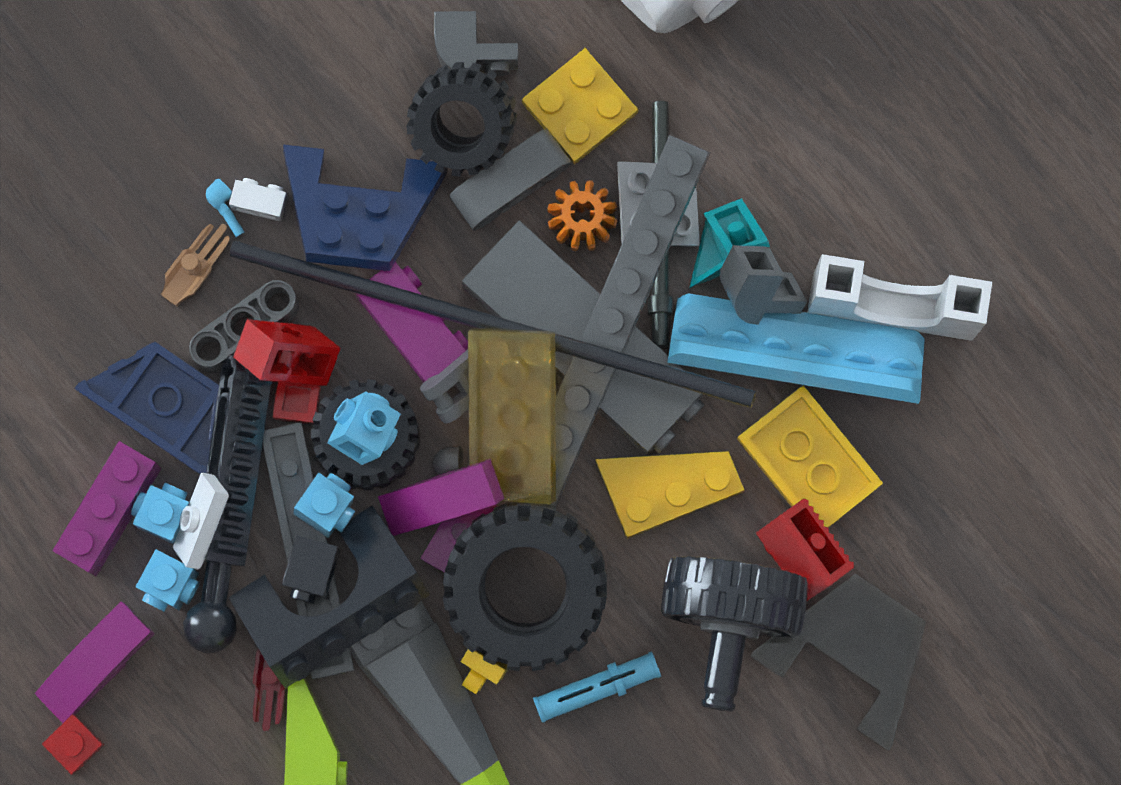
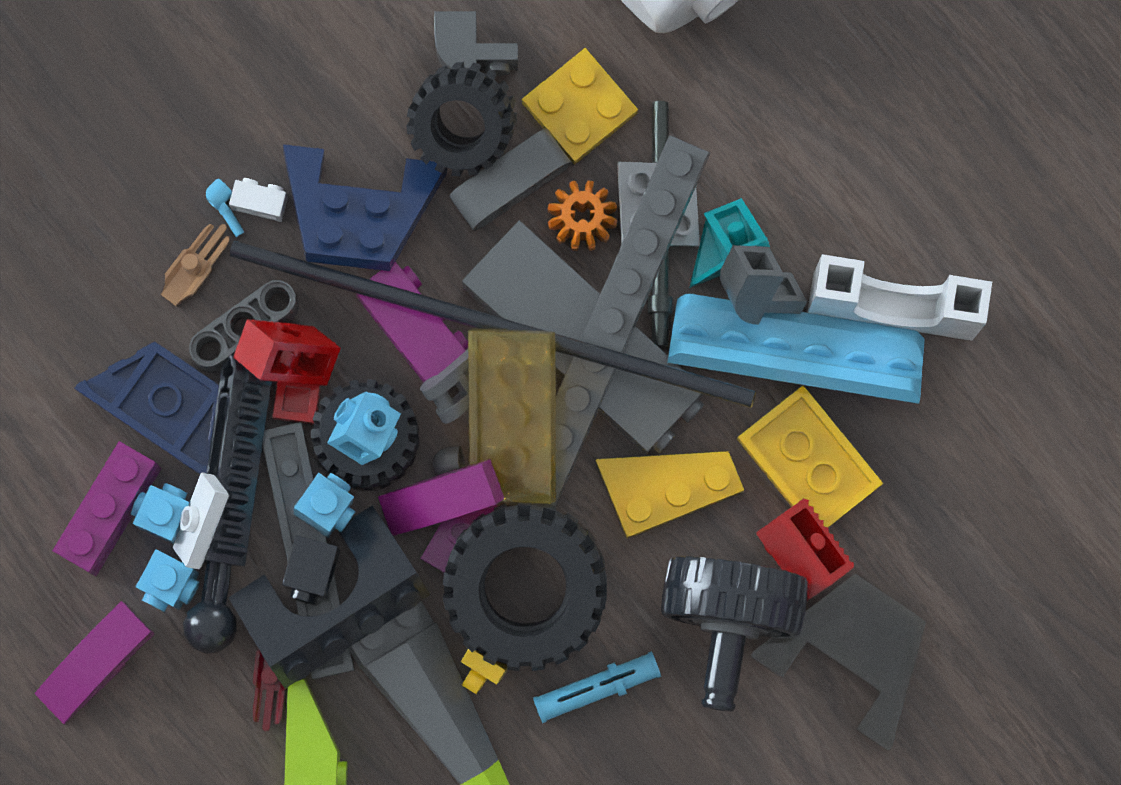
(72, 744): red plate -> none

